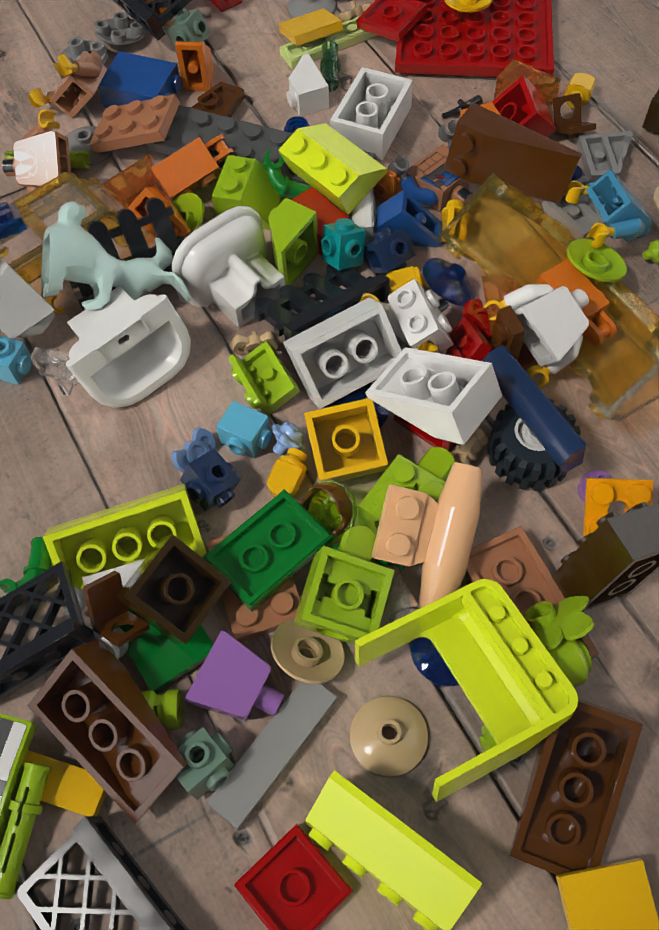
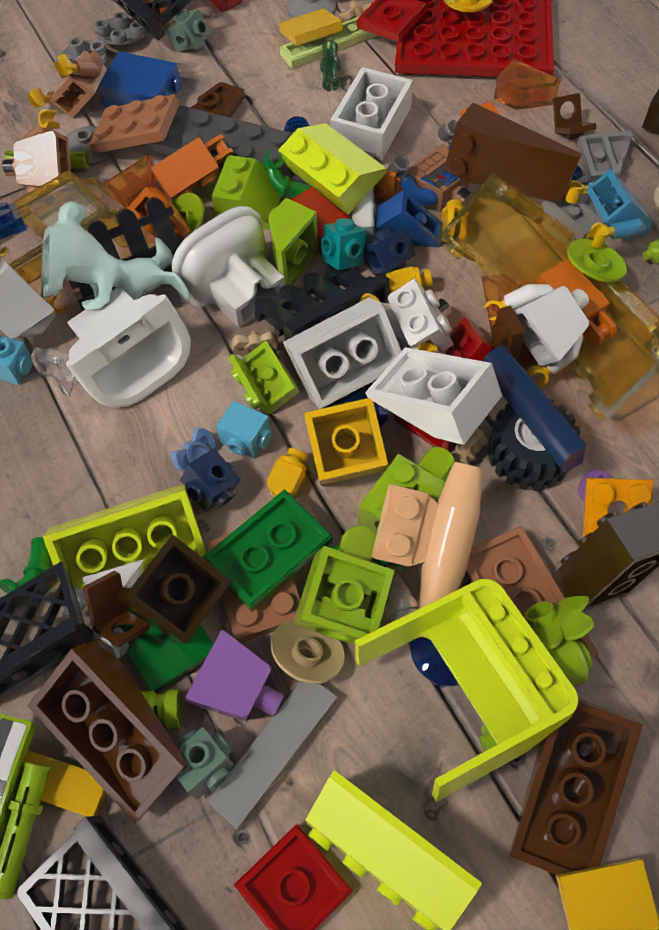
(195, 65): orange slope -> none
(287, 437): light blue plant -> none
(307, 88): white slope -> none
(332, 507): piece -> none
(387, 756): tan dish -> none
(448, 281): clear blue dish -> none
(462, 105): black bar -> none
(474, 311): red piece -> none
(525, 106): red slope -> none
(583, 84): yellow arm -> none

